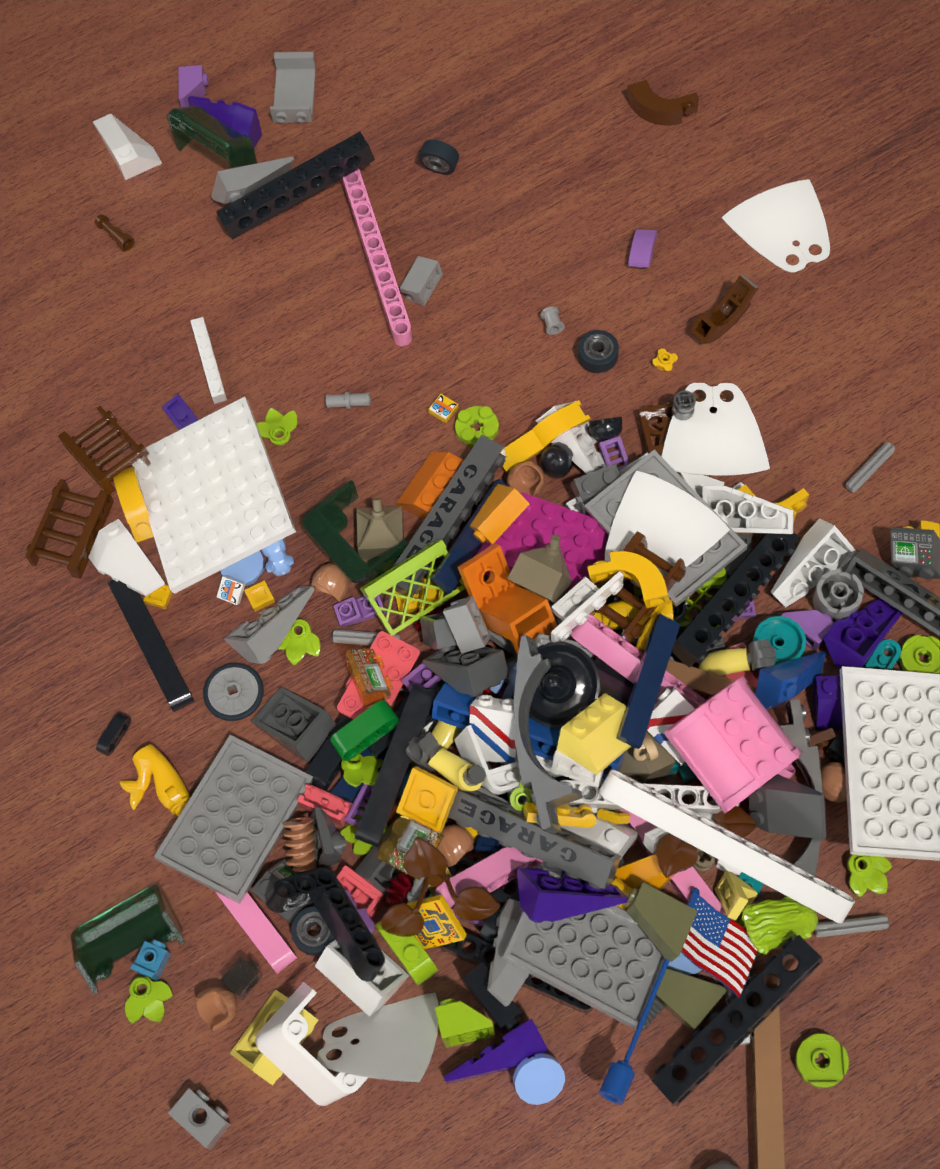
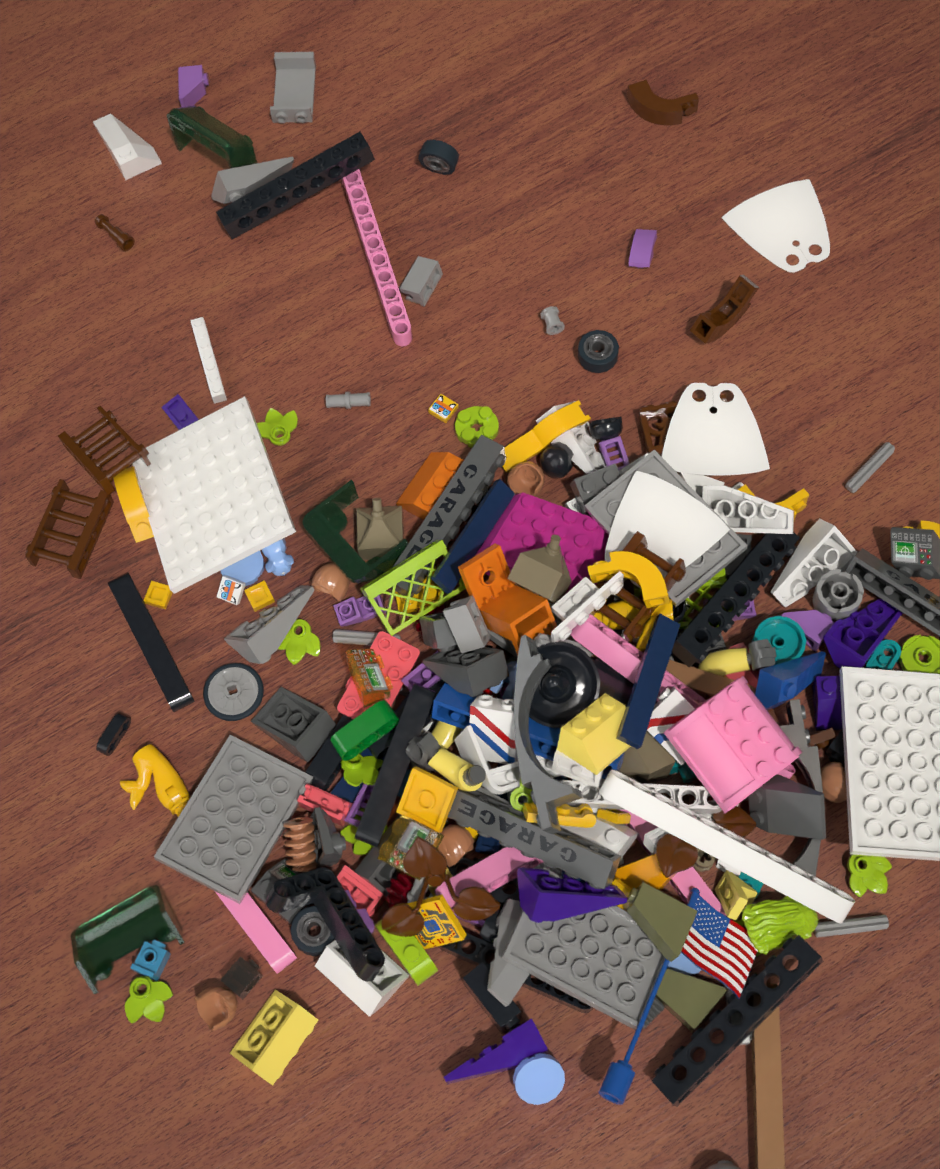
(123, 560): white wedge -> none
(185, 1114): light grey brick -> none
(236, 116): dark purple wedge -> none
(280, 1044): white windscreen -> none
(392, 1042): white piece -> none
(462, 1024): lime slope -> none
(498, 513): light orange slope -> none
(649, 750): tan tile -> none
(664, 365): yellow plate -> none
(683, 405): flat silver wheel -> none
(831, 1050): lime plate -> none

